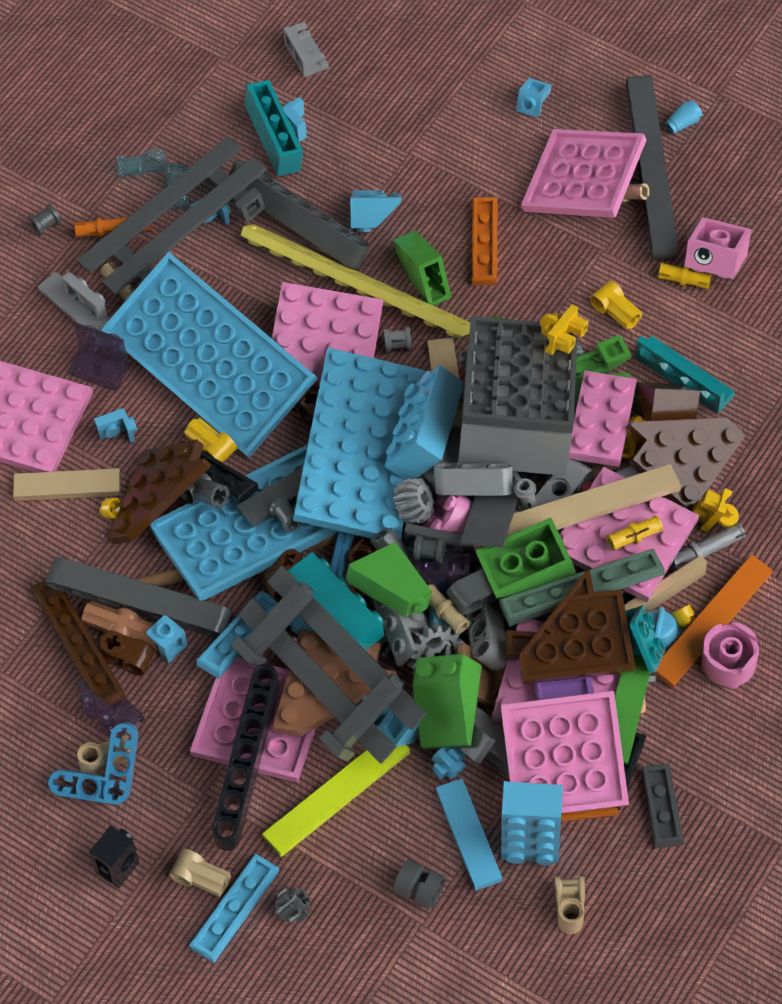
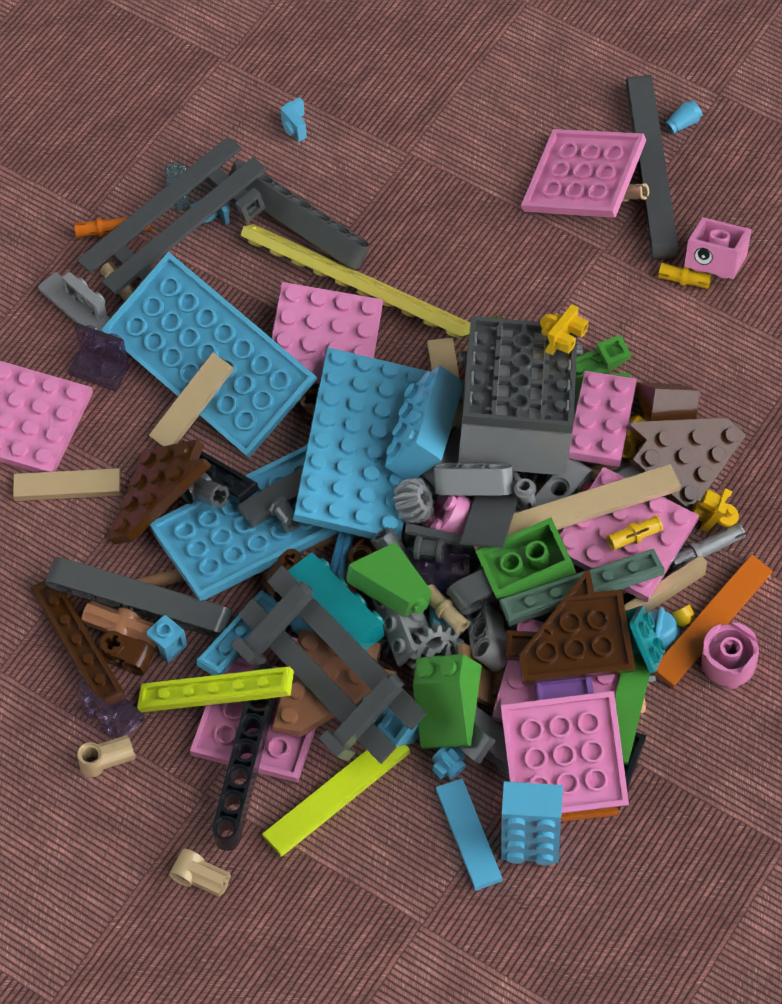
(44, 219): dark grey bush -> none
(104, 782): dark azure beam -> none
(110, 504): yellow hinge -> none
(114, 423): medium azure bracket -> none
(114, 856): black brick -> none
(142, 163): clear light blue connector -> none
(192, 401): none -> tan tile
(215, 444): yellow piece -> none
(215, 689): none -> neon yellow tile
(234, 908): medium azure tile -> none
(273, 128): teal brick -> none
(293, 905): dark grey gear -> none
(304, 50): light grey hinge -> none
(371, 208): medium azure slope -> none
(397, 339): light grey bush -> none
(419, 884): dark grey wheel -> none
(423, 267): bright green slope -> none
(484, 240): orange tile -> none
(532, 96): medium azure bracket -> none
(570, 899): tan piece -> none
(611, 300): yellow piece -> none
(662, 806): dark grey tile -> none
(683, 372): teal fence -> none

